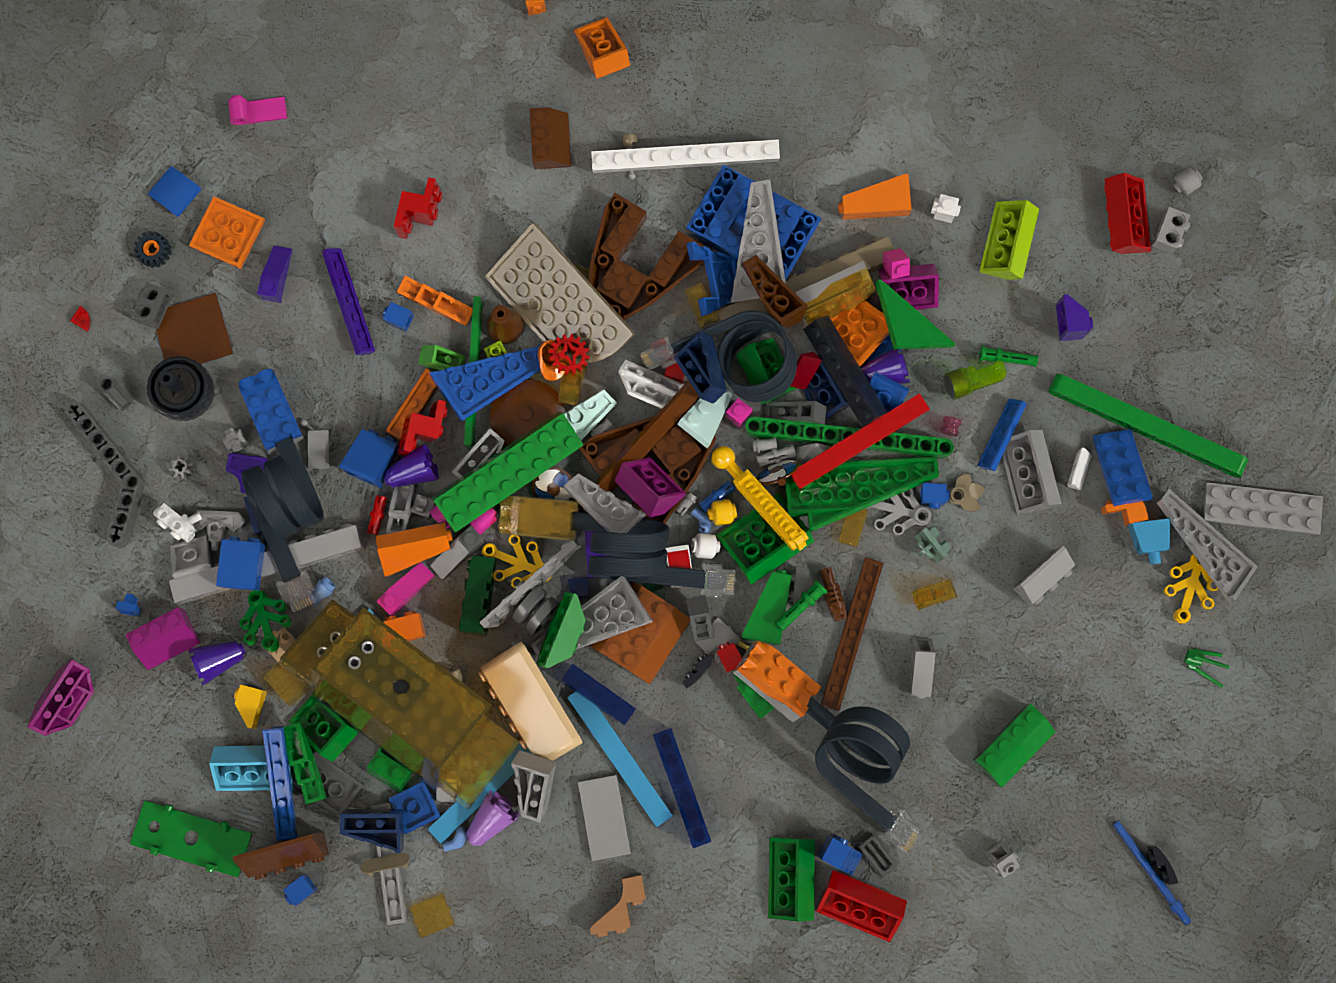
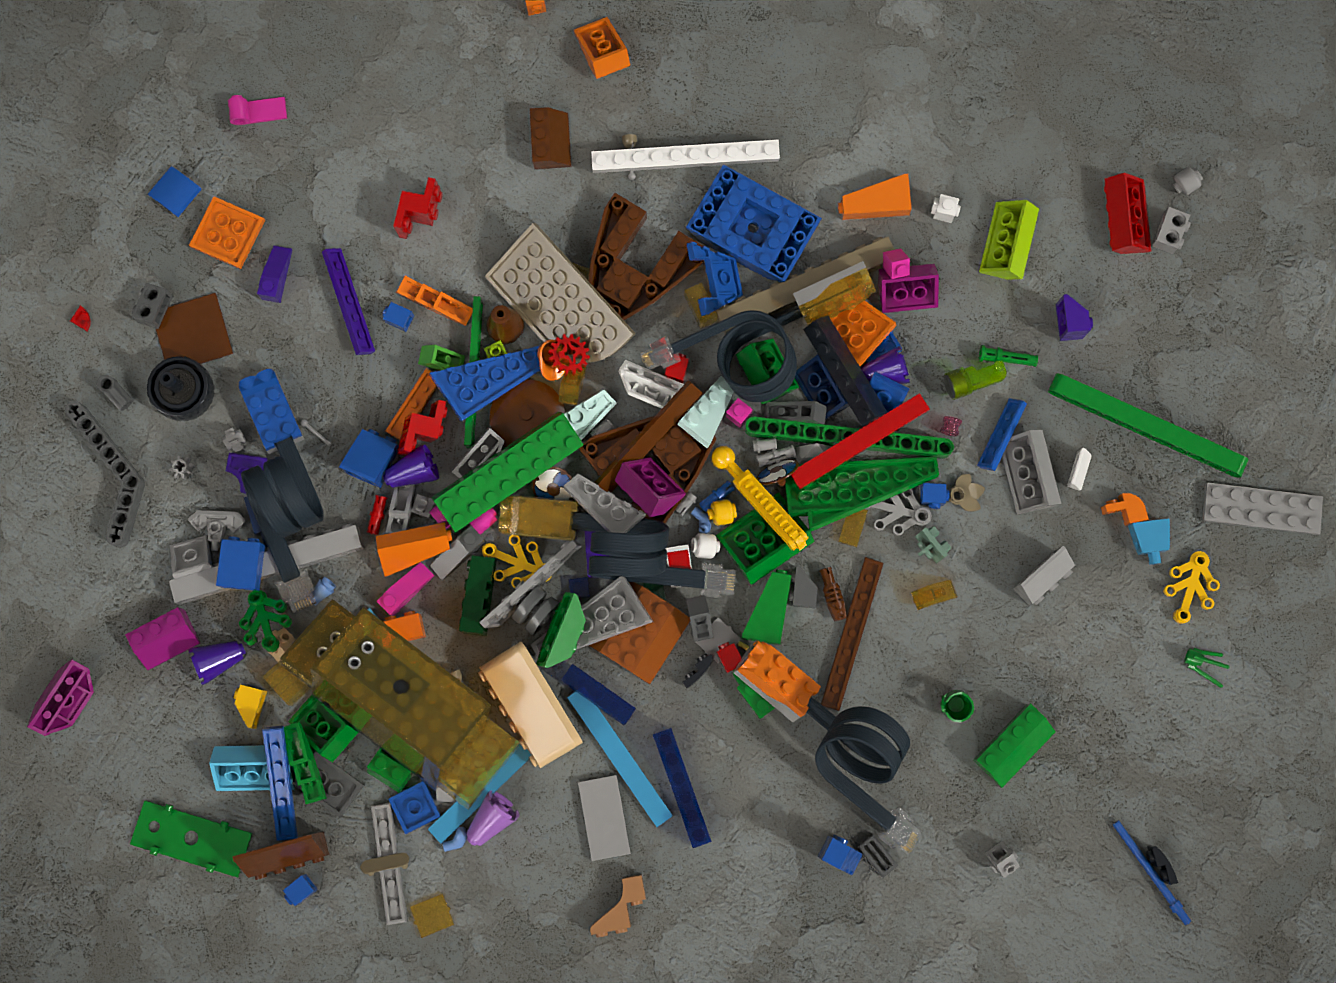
(129, 606): blue tile -> none
(160, 243): black bush -> none
(180, 525): white brick -> none
(318, 449): light grey tile -> none
(375, 826): dark blue wedge -> none
(534, 783): light grey wedge -> none
(701, 367): dark blue wedge -> none
(758, 238): light grey wing -> none
(775, 295): reddish brown wedge -> none
(791, 879): green slope -> none
(806, 368): dark red slope -> none
(807, 599): green pin -> none
(862, 906): red slope -> none
(908, 326): green tile -> none
(922, 667): light grey slope -> none
(957, 705): none -> green helmet
(1122, 467): blue plate -> none
(1218, 556): light grey wing -> none

